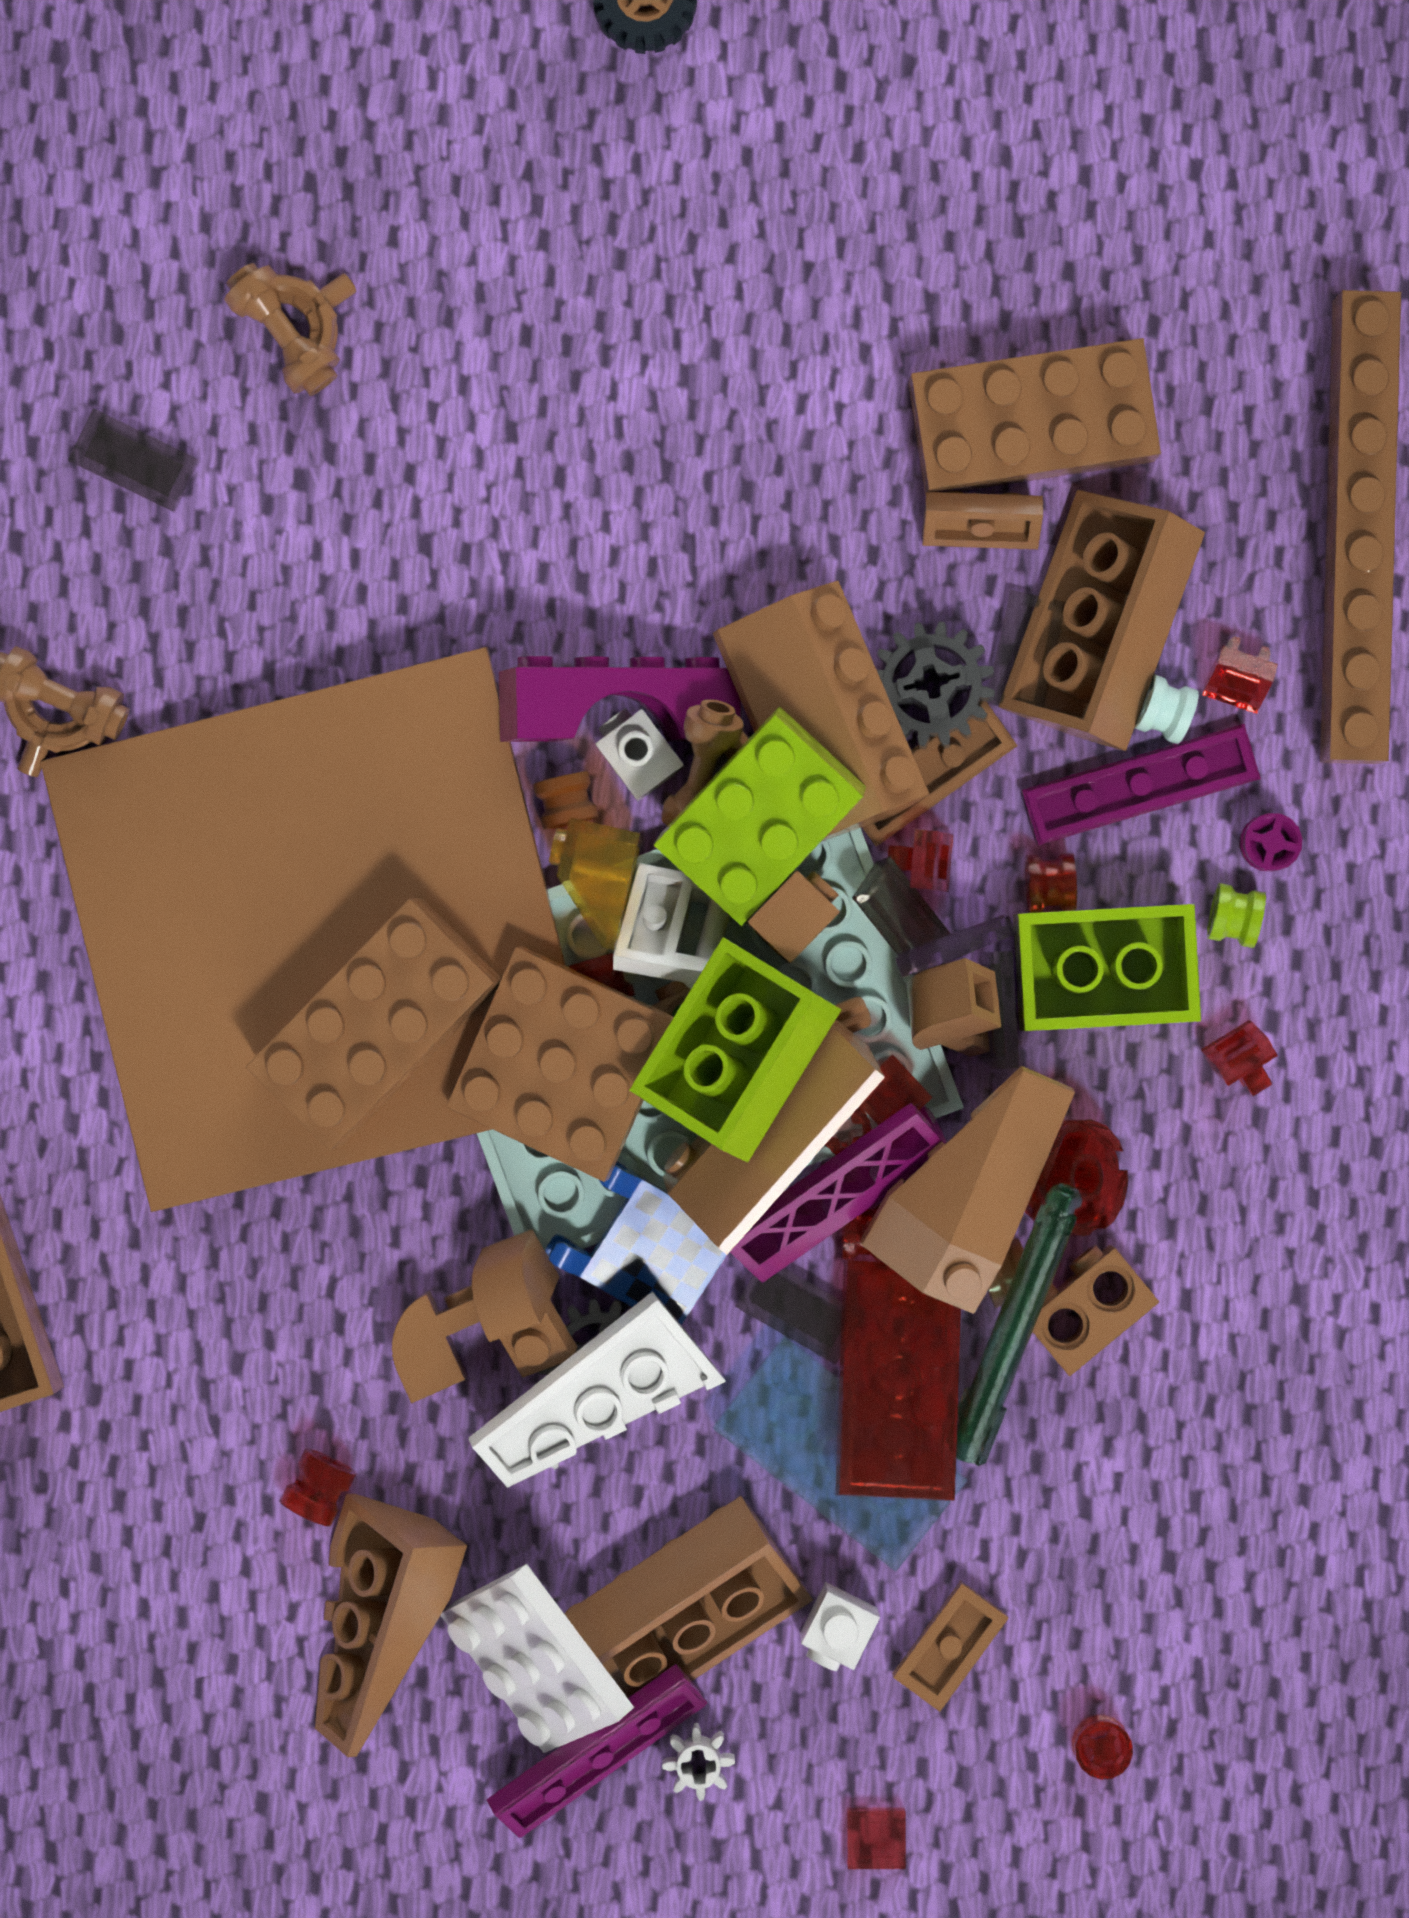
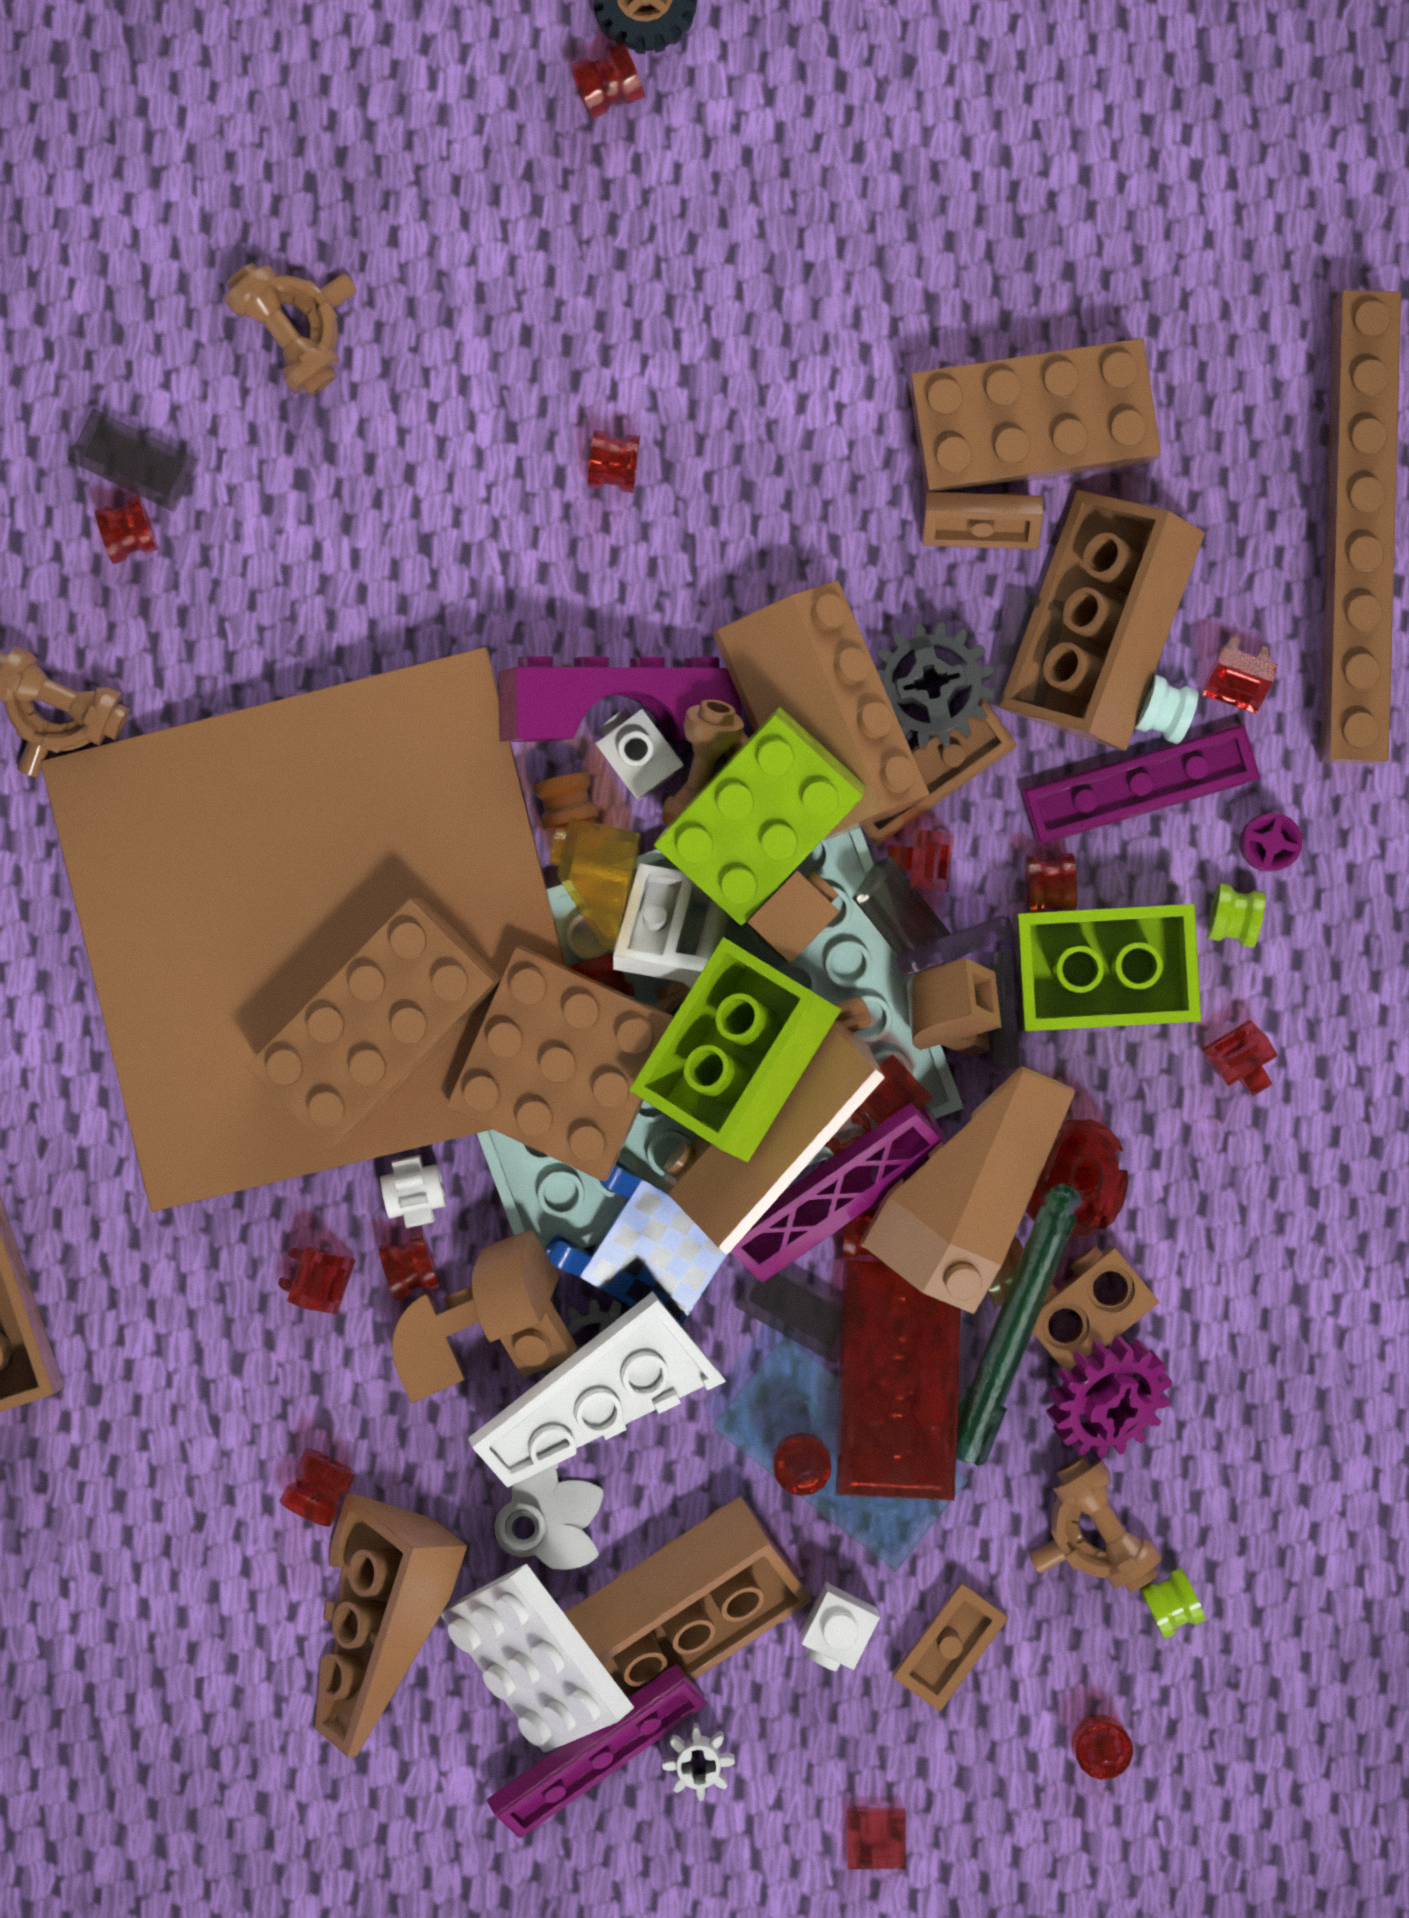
(126, 529): none -> clear red wheel
(319, 1279): none -> clear red tile
(409, 1266): none -> clear red wheel
(413, 1191): none -> white gear
(559, 1517): none -> white plate
(613, 461): none -> clear red wheel
(621, 79): none -> clear red wheel
(797, 1450): none -> clear red wheel
(1085, 1490): none -> medium nougat piece
(1109, 1397): none -> magenta gear
(1173, 1603): none -> lime wheel

